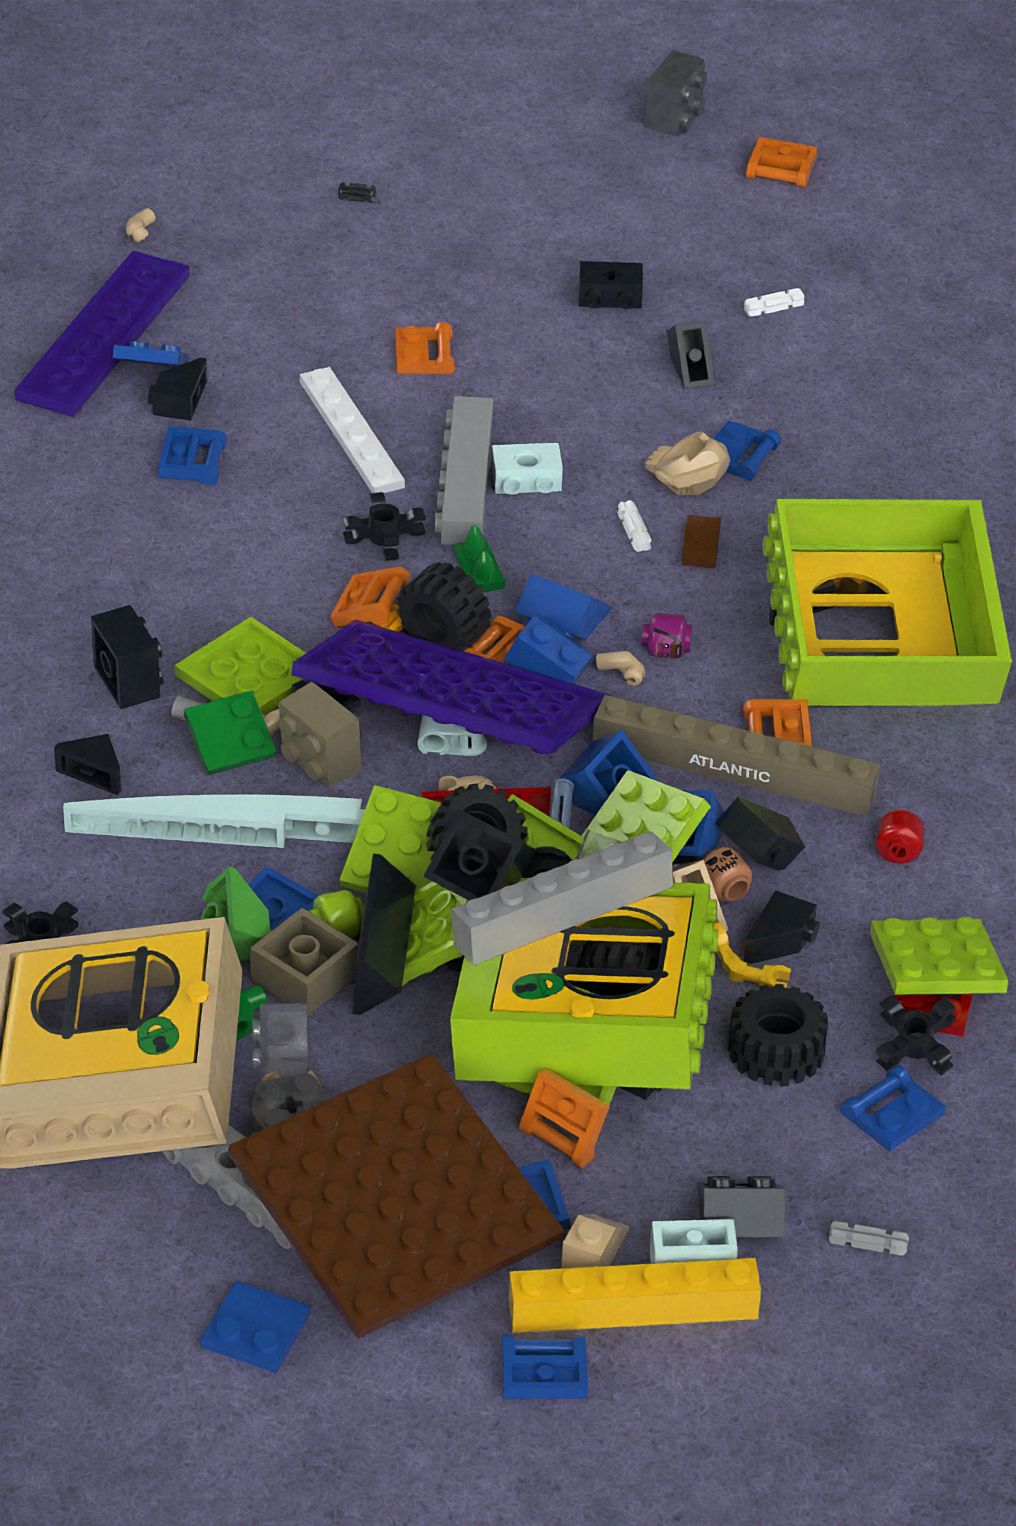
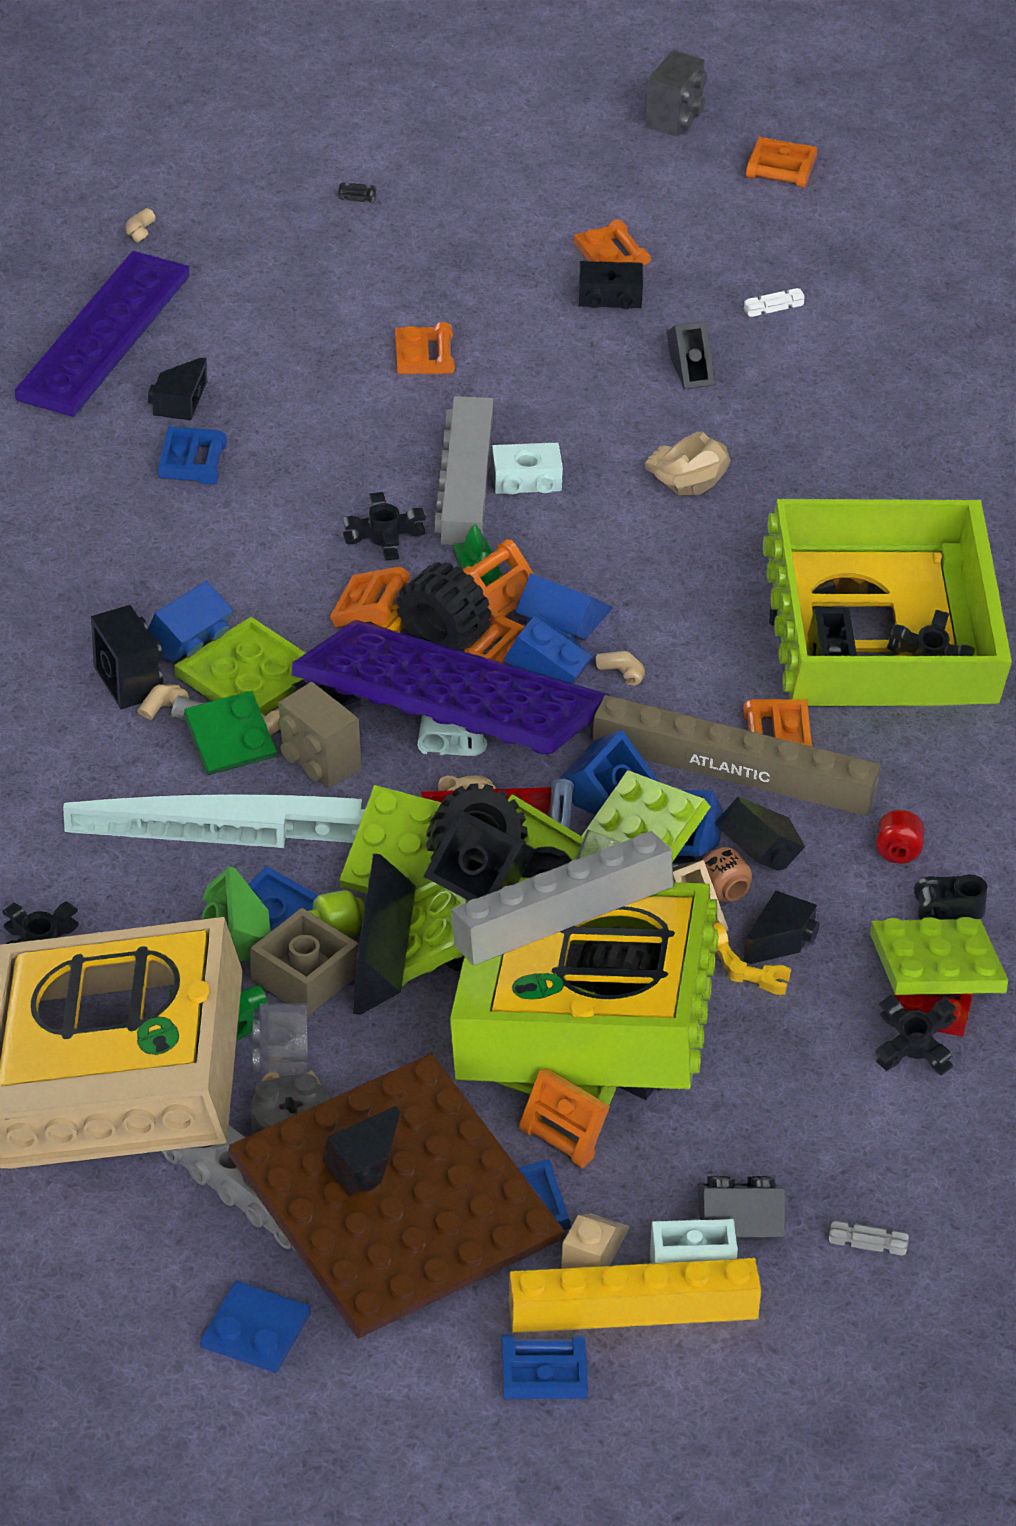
(90, 761): black slope -> none
(142, 353): blue plate -> none
(160, 696): none -> tan arm
(190, 622): none -> blue slope
(352, 431): white plate -> none
(362, 1151): none -> black slope
(507, 589): none -> orange plate
(598, 246): none -> orange plate
(634, 526): white axle -> none
(667, 635): magenta head -> none
(701, 541): reddish brown tile -> none
(739, 439): blue plate -> none
(777, 1055): black tyre -> none
(831, 633): none -> black brick
(901, 1116): blue plate -> none
(930, 641): none -> black pin
(952, 897): none -> black piece

